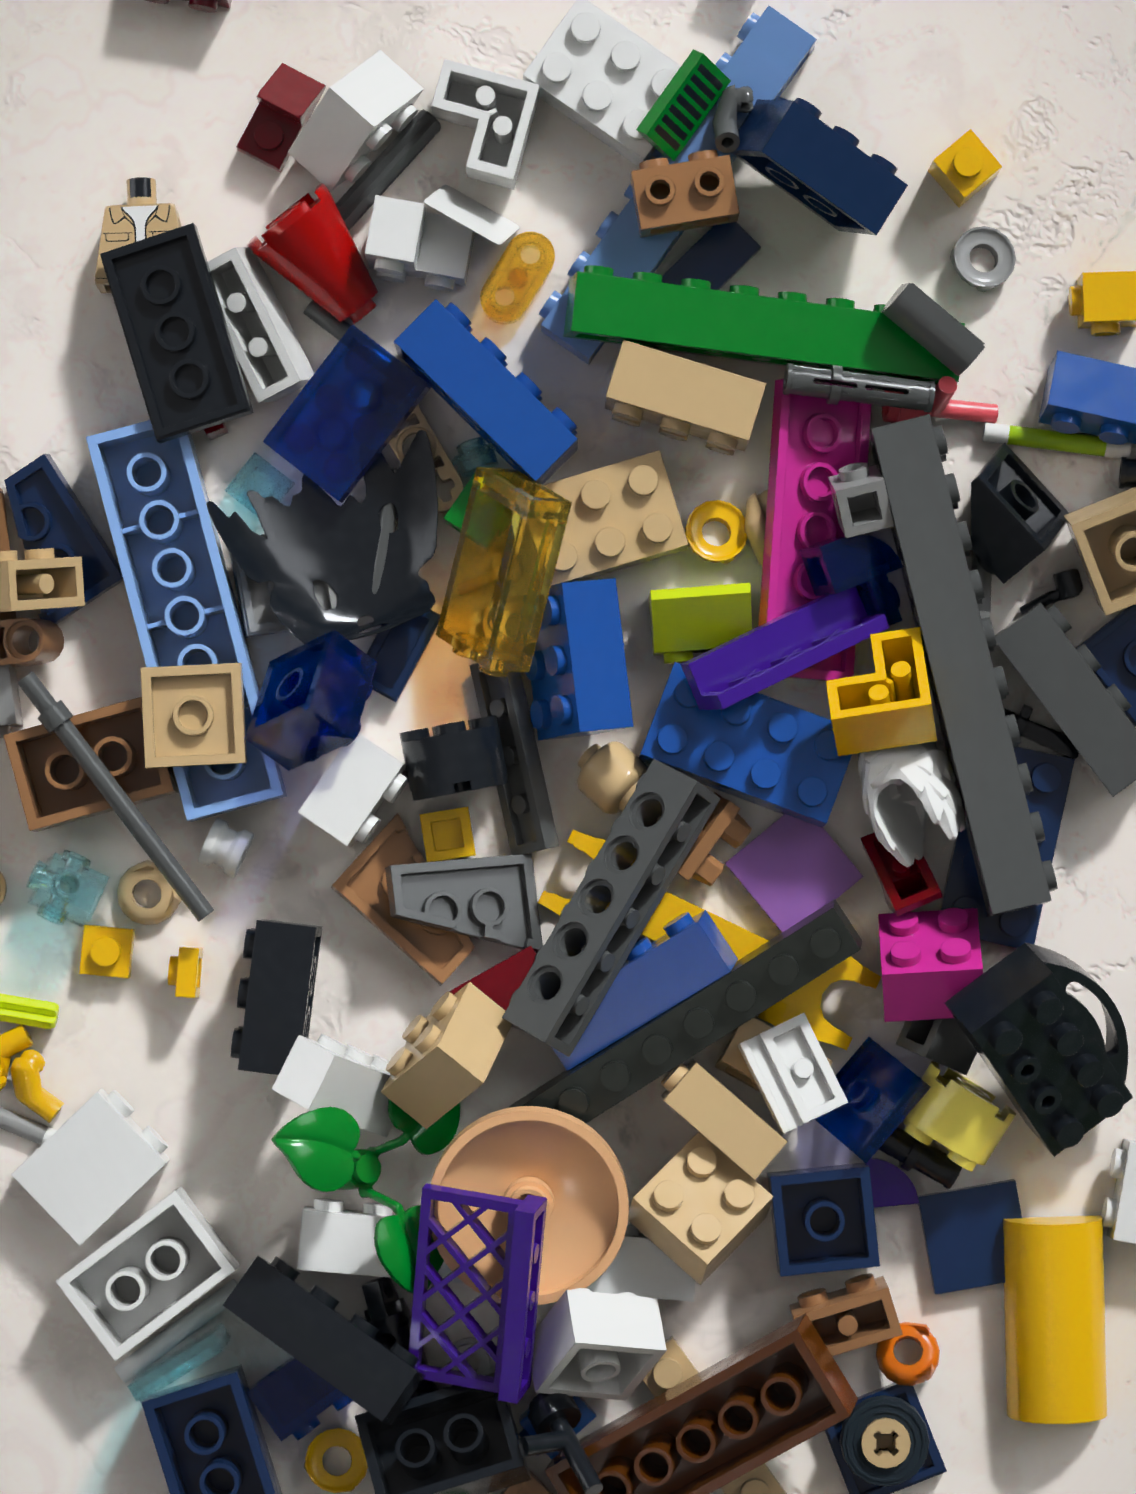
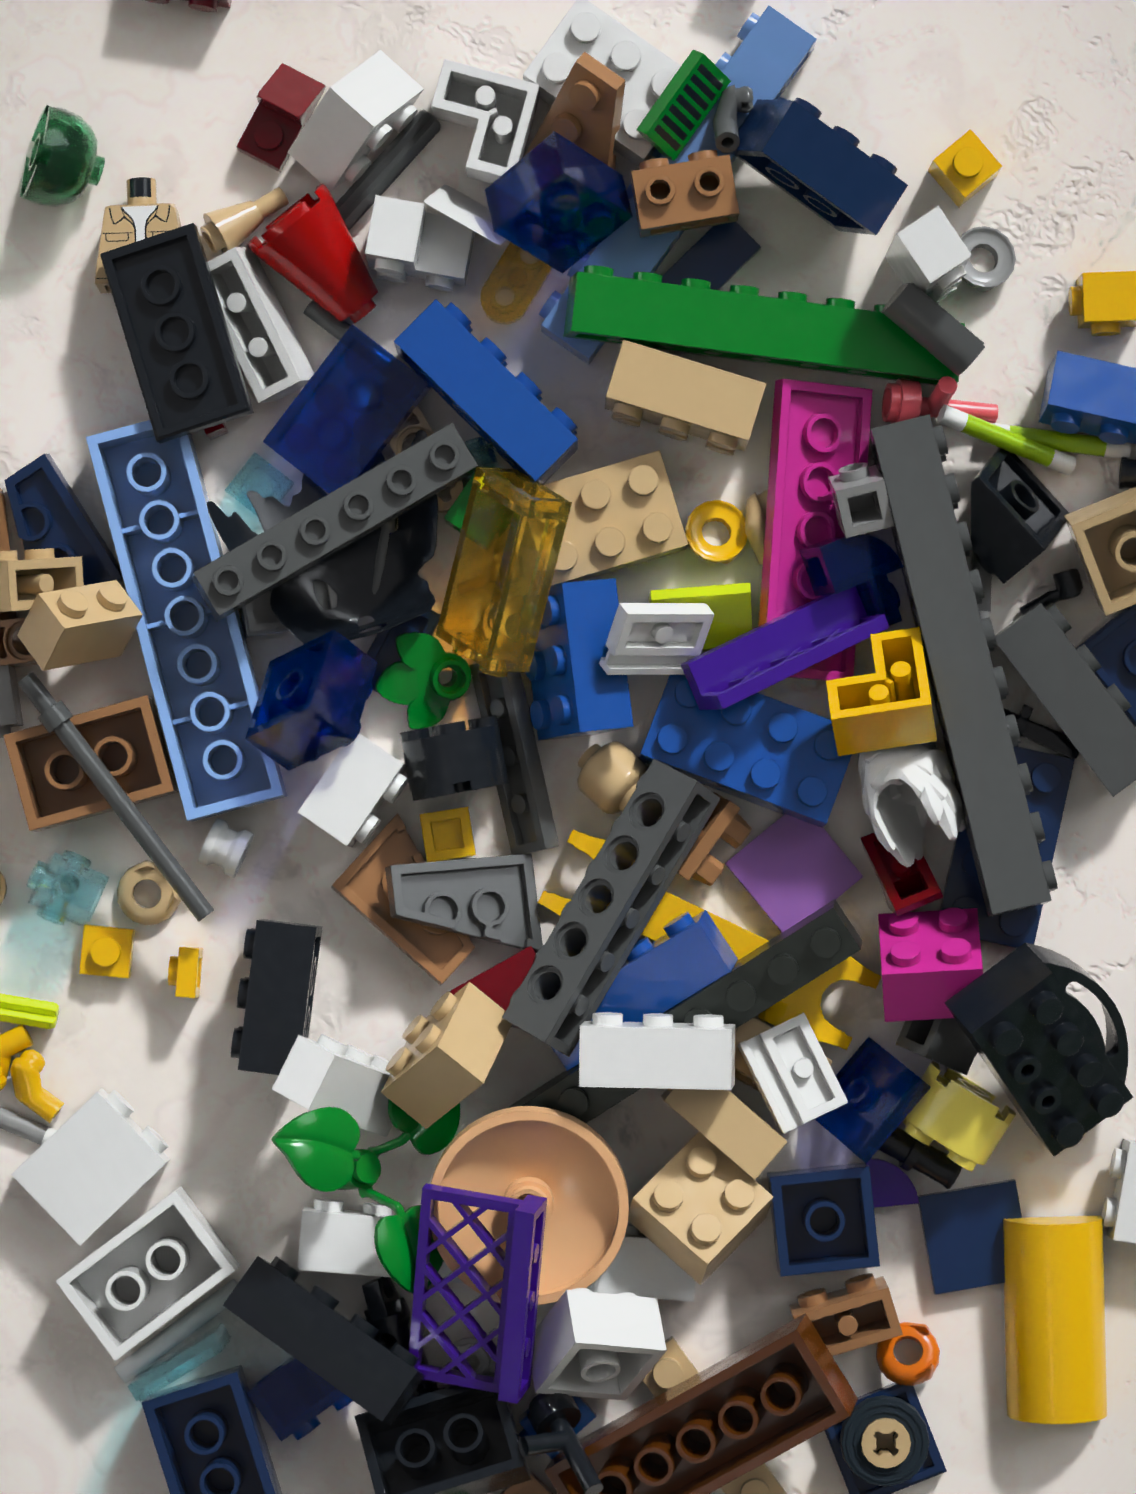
(61, 159): none -> clear green cylinder
(79, 625): none -> tan brick
(193, 715): tan plate -> none
(234, 224): none -> tan cone
(316, 1450): yellow piece -> none
(334, 522): none -> dark grey brick
(416, 679): none -> green plate
(558, 202): none -> clear blue brick
(587, 109): none -> medium nougat wing
(655, 637): none -> white plate
(657, 1052): none -> white brick
(800, 381): dark grey pin -> none
(929, 255): none -> white brick
(1006, 440): none -> lime bar

